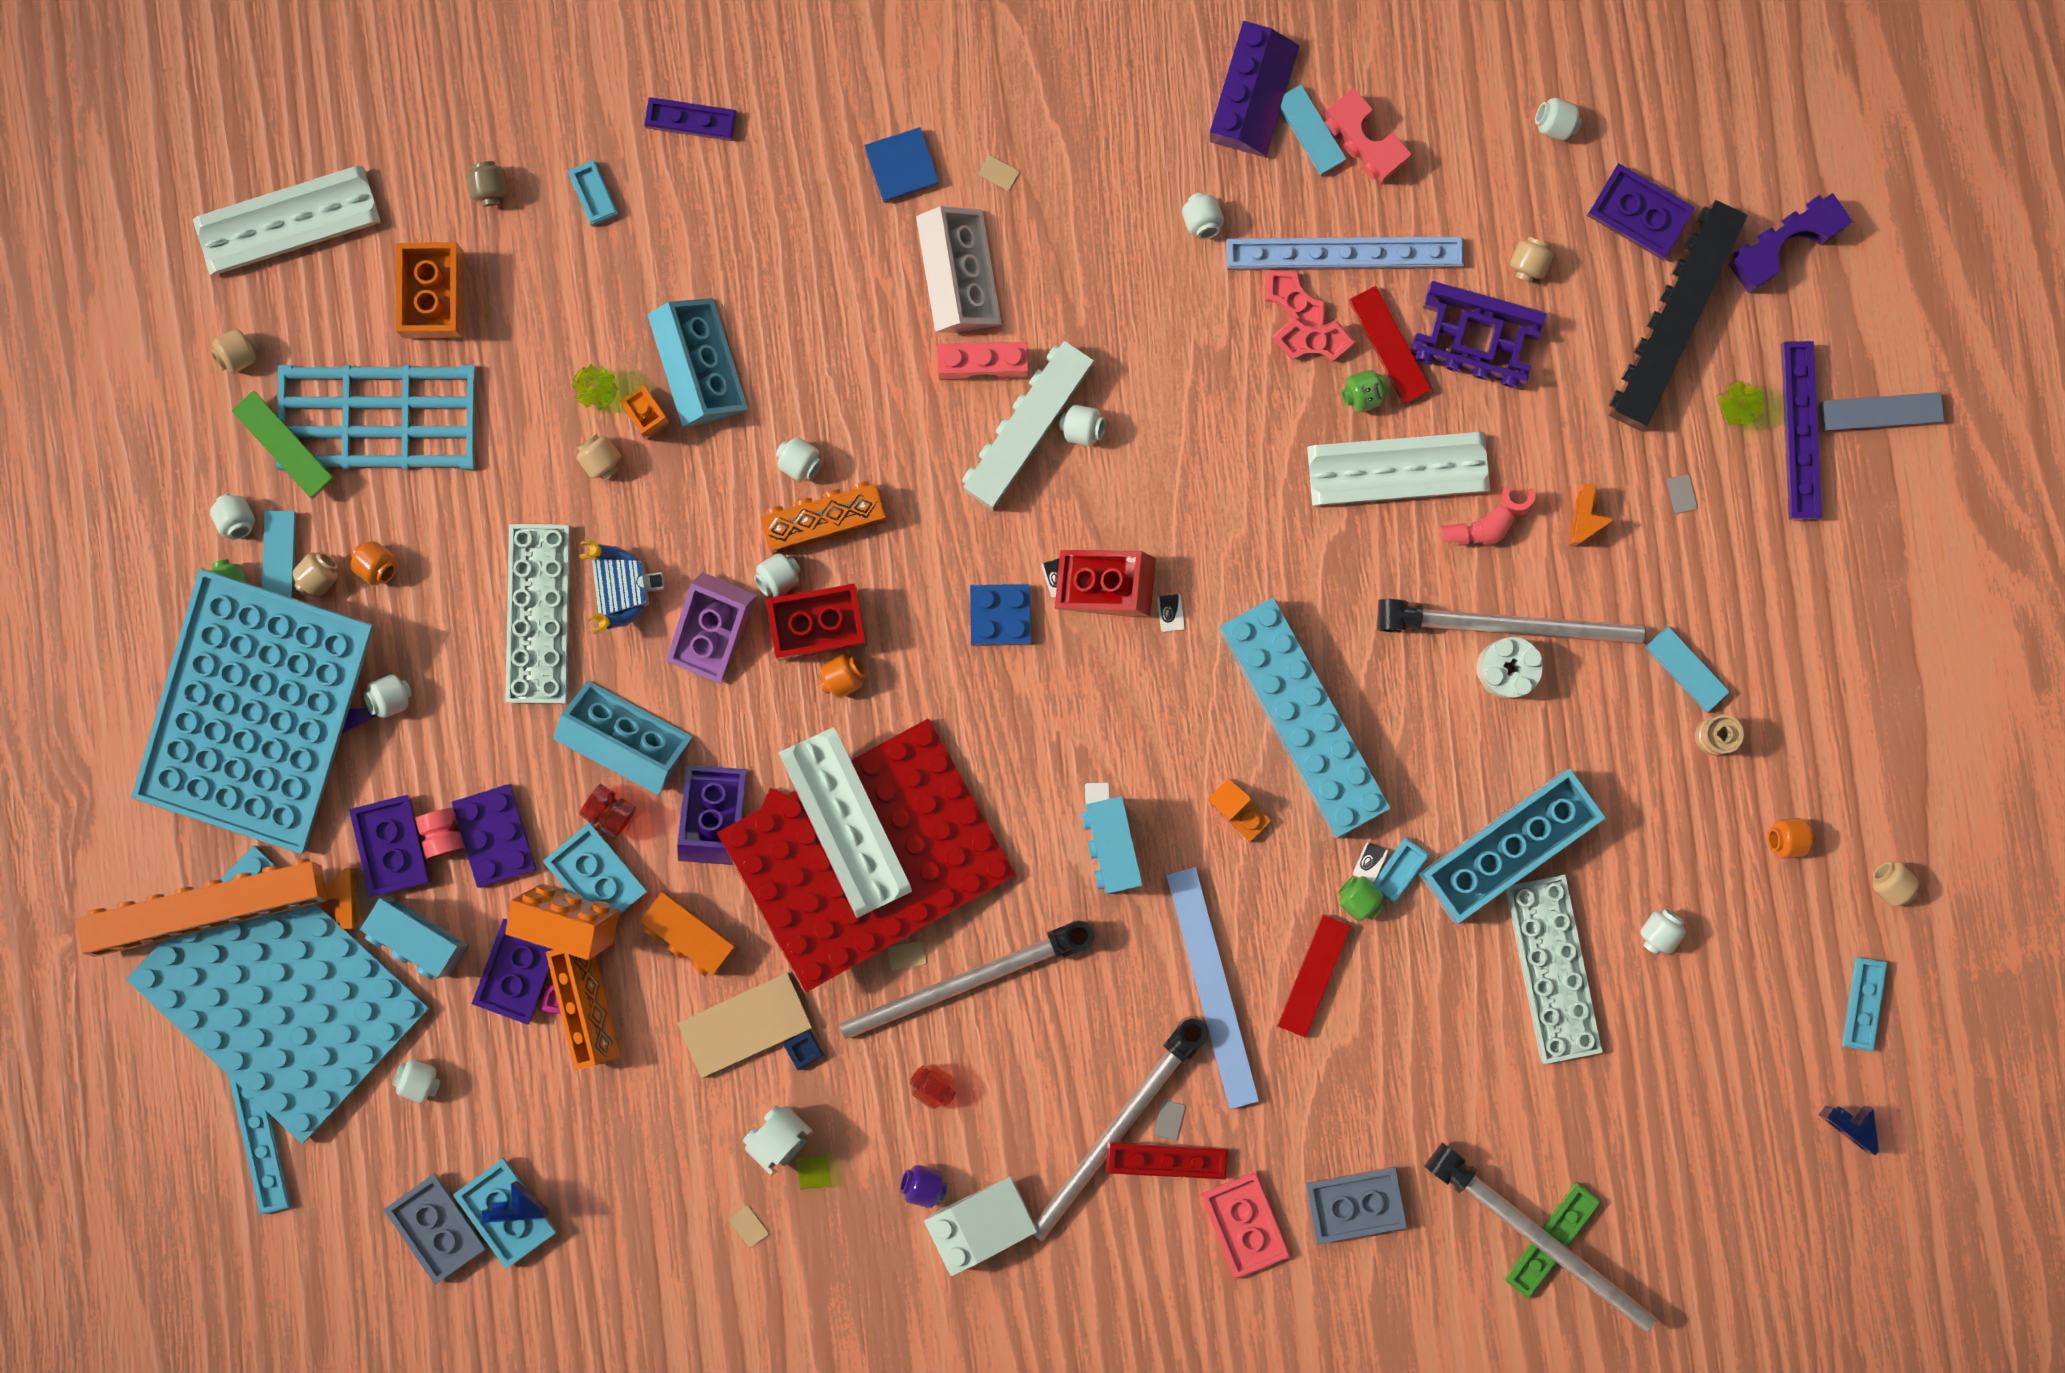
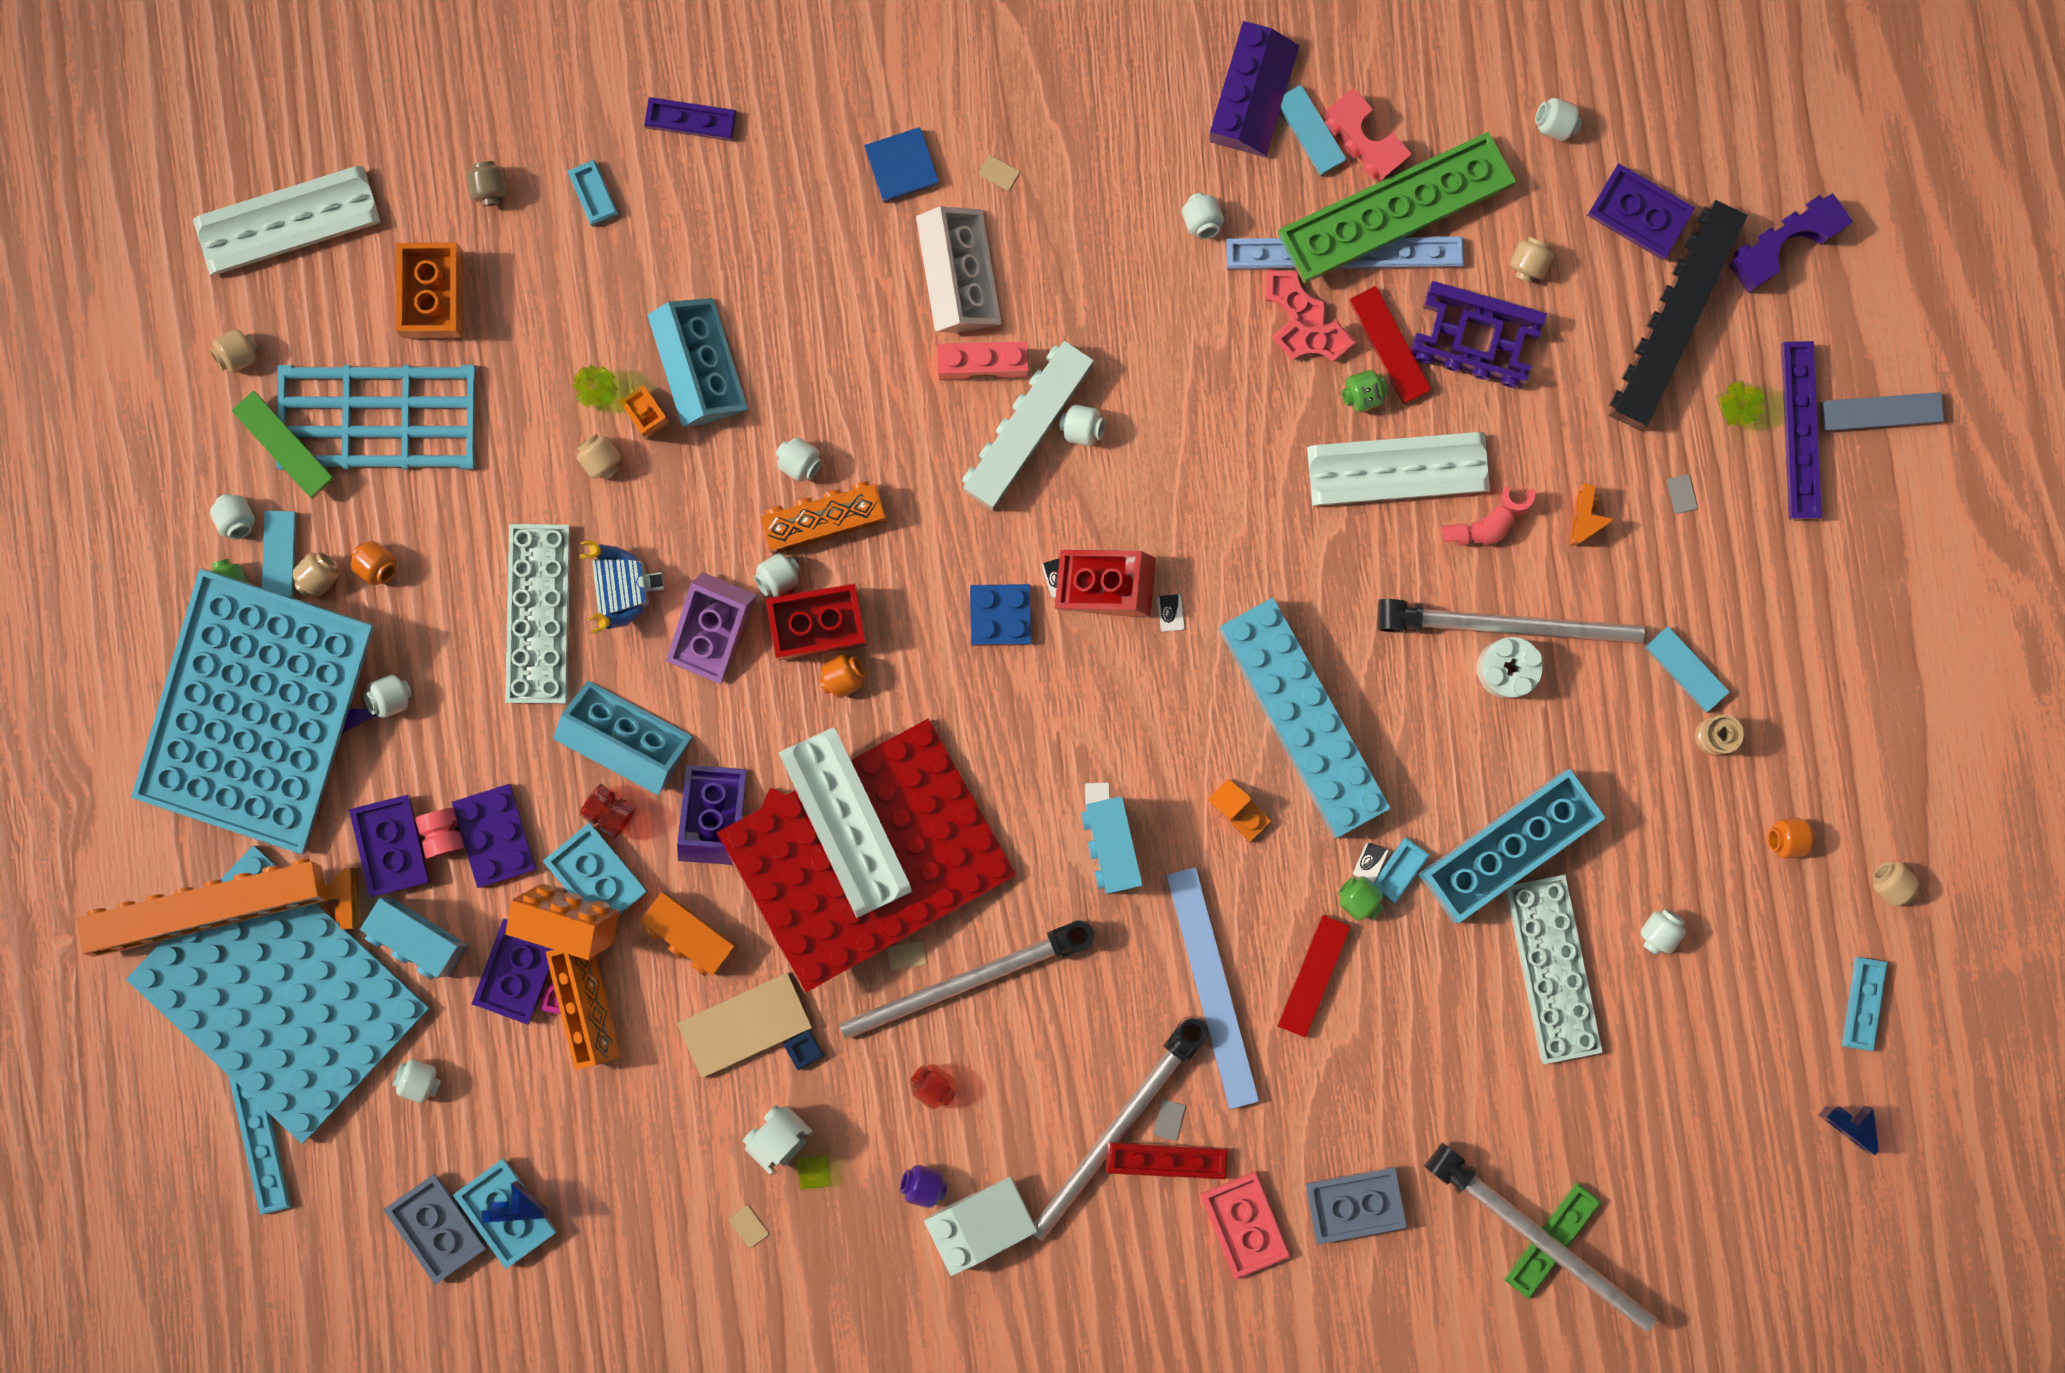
(1396, 207): none -> bright green plate

